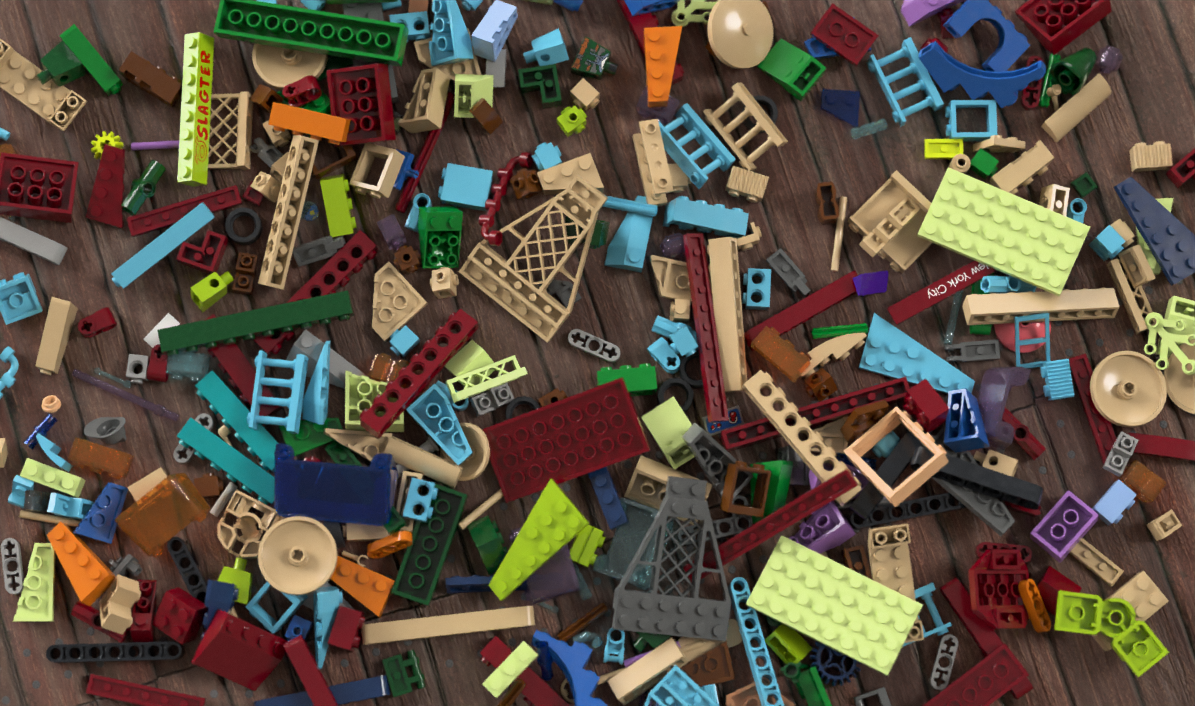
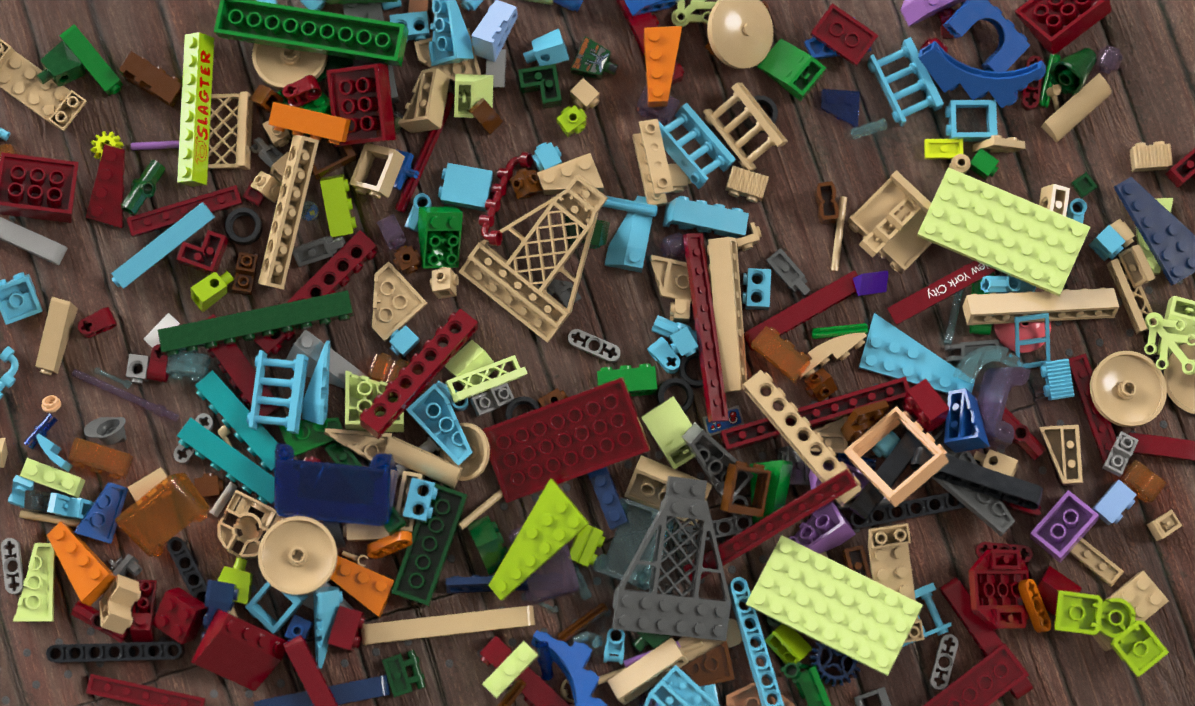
(977, 358): none -> clear light blue arch
(1023, 169): tan wedge -> none
(1065, 452): none -> tan wedge

